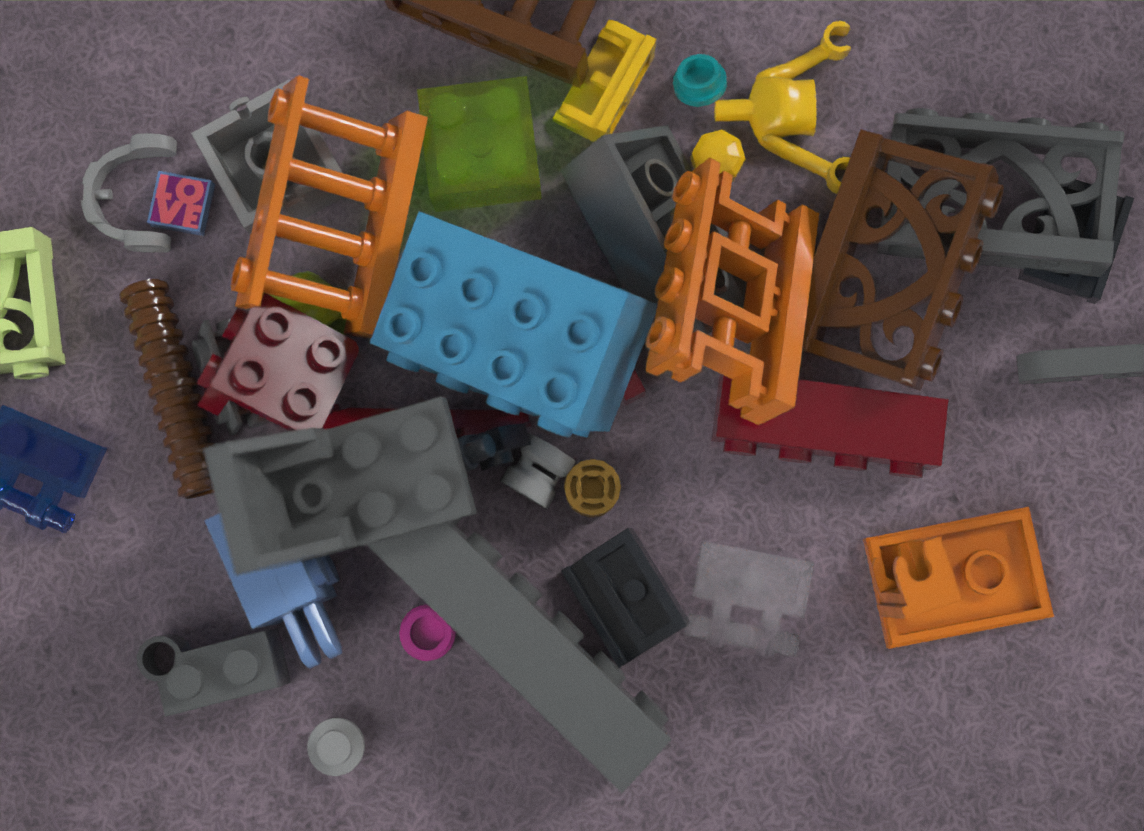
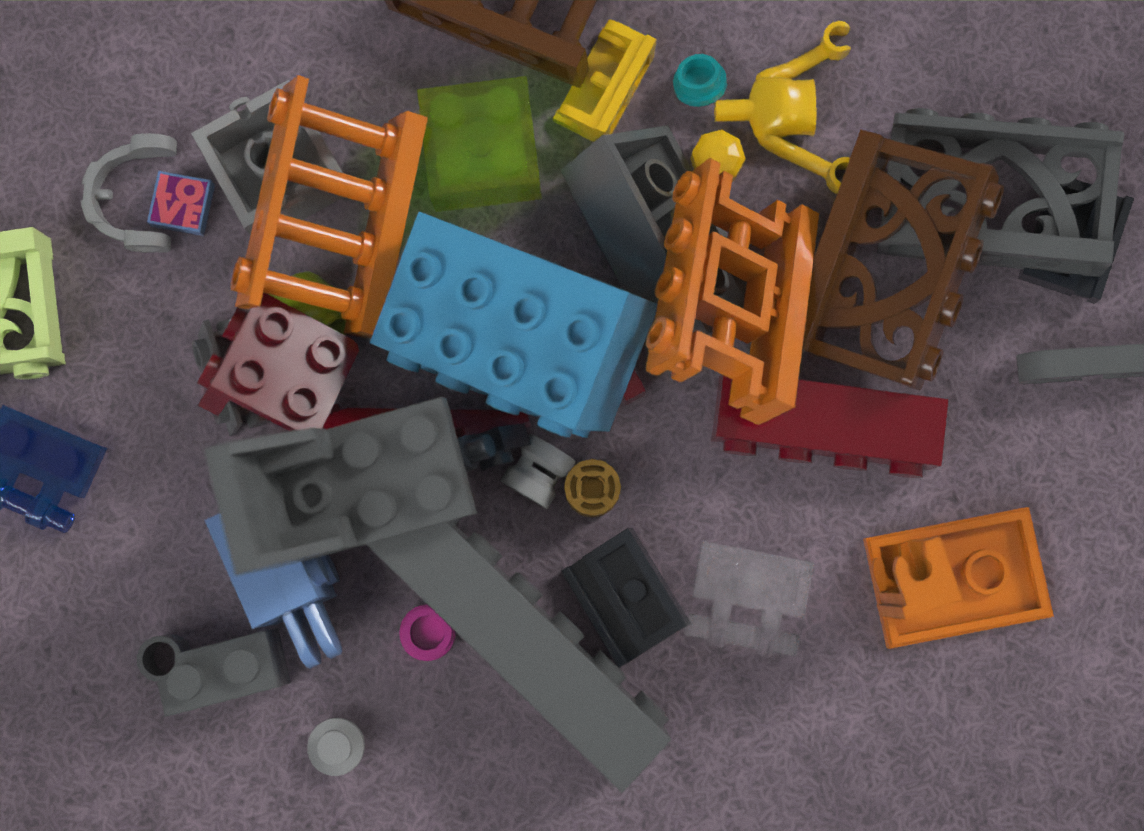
(170, 383): reddish brown piece -> none

